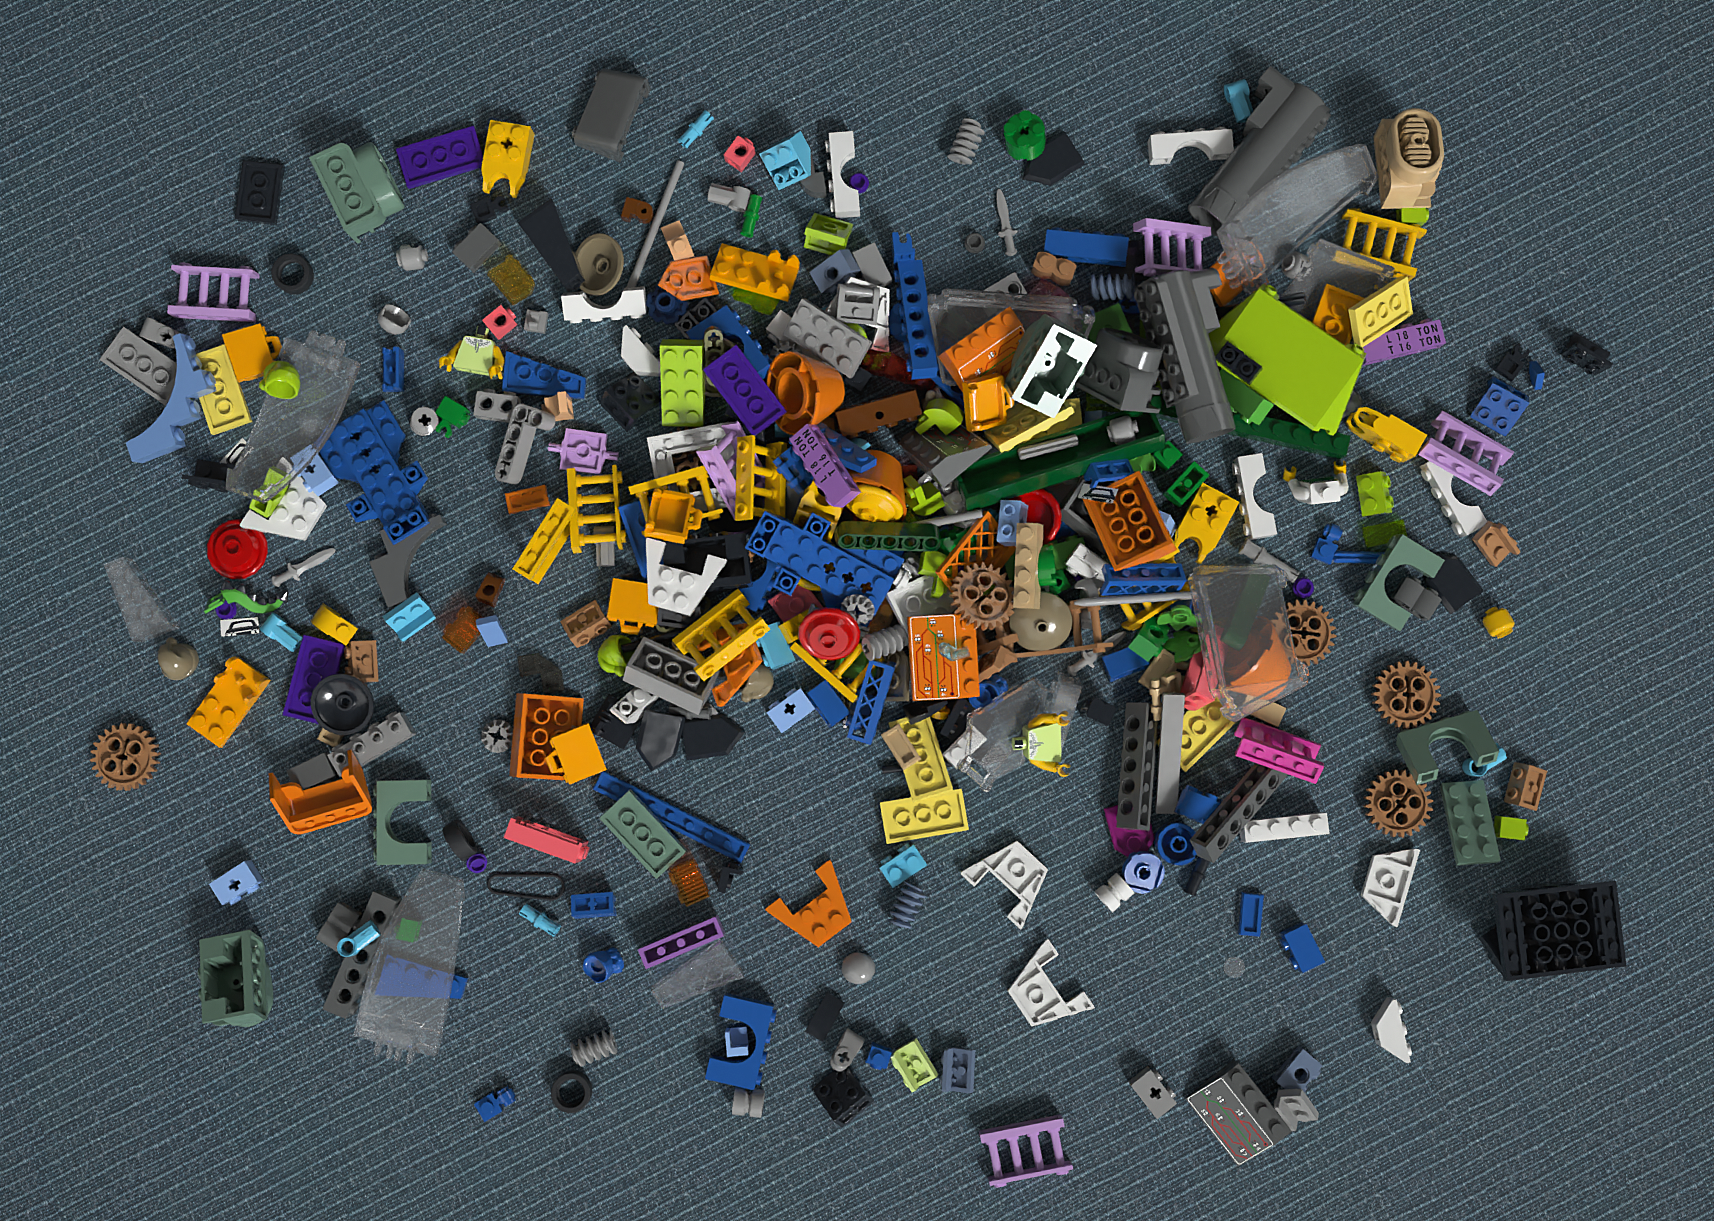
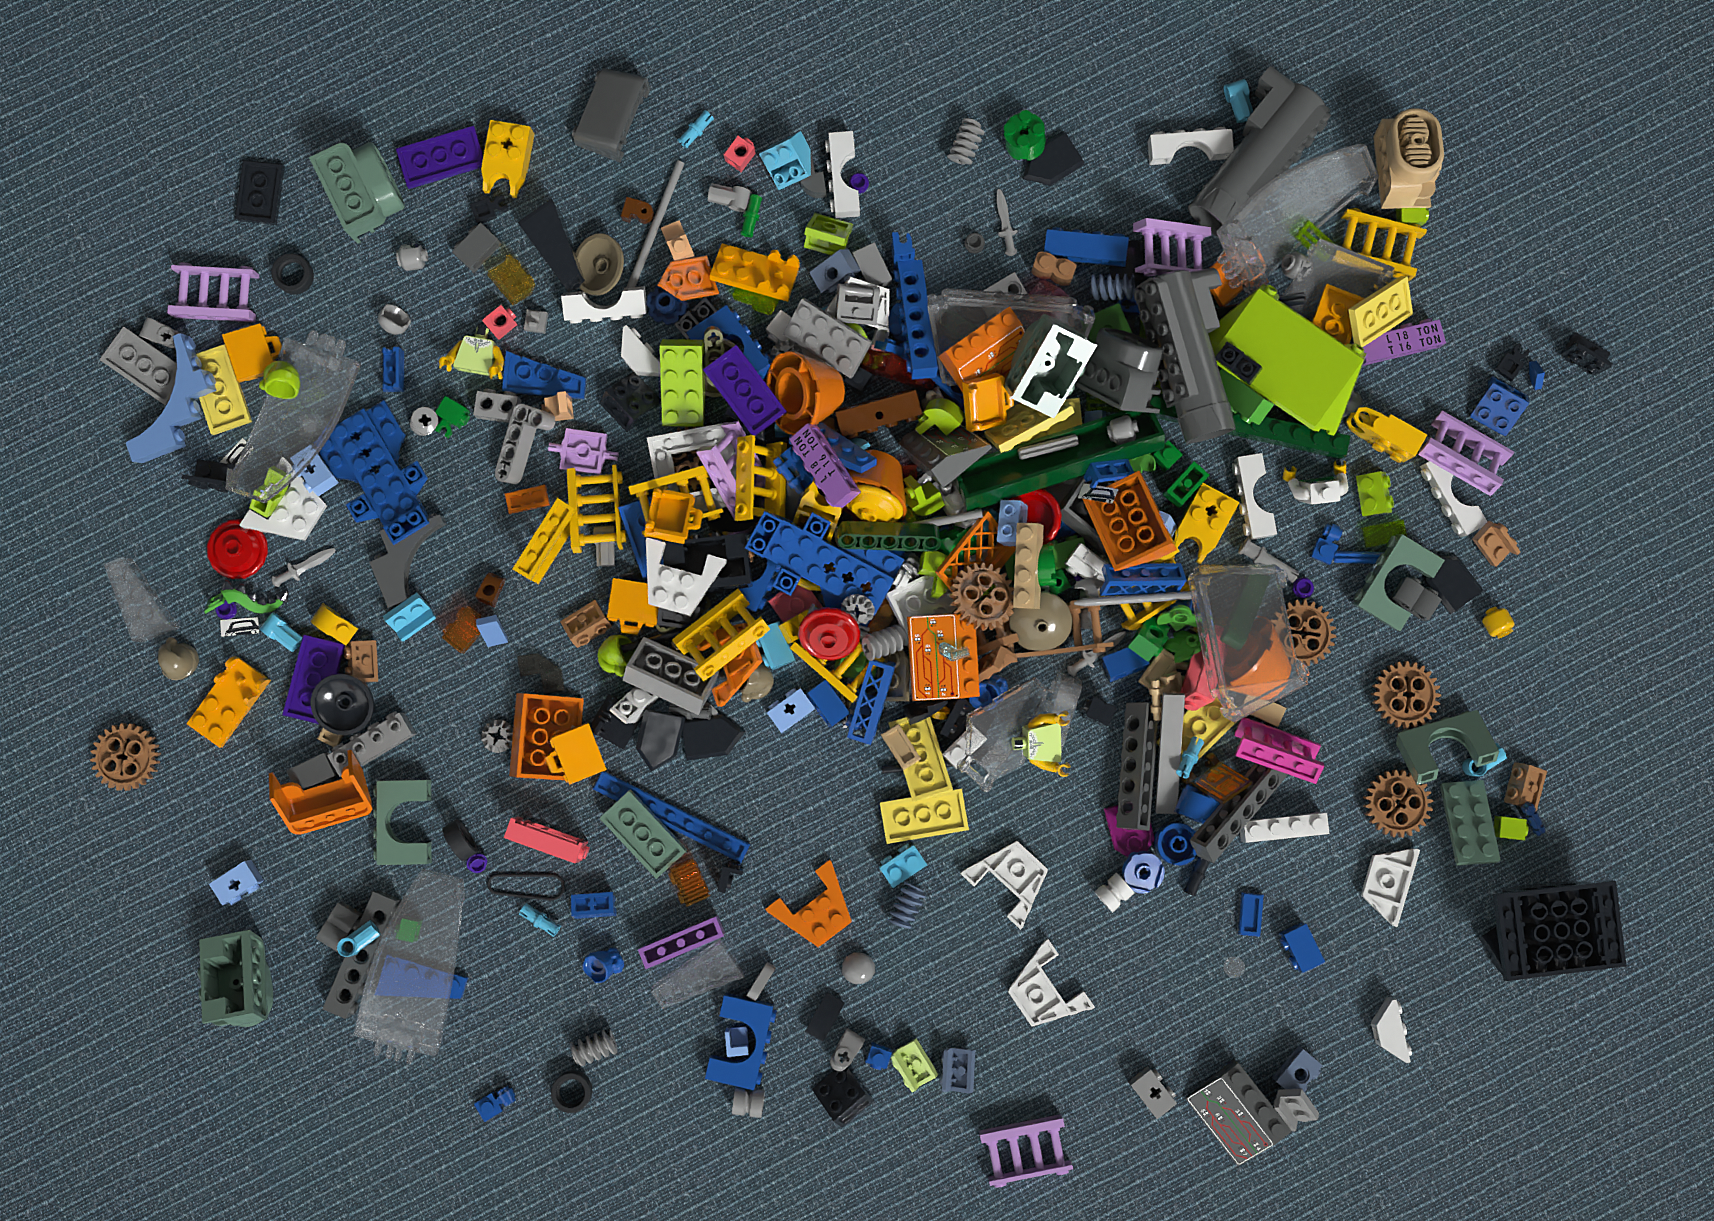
(761, 981): none -> light grey beam
(890, 346): none -> blue plate
(1189, 757): none -> medium azure pin
(1219, 781): none -> flag
(1303, 231): none -> clear neon green tile
(1533, 818): none -> dark blue axle

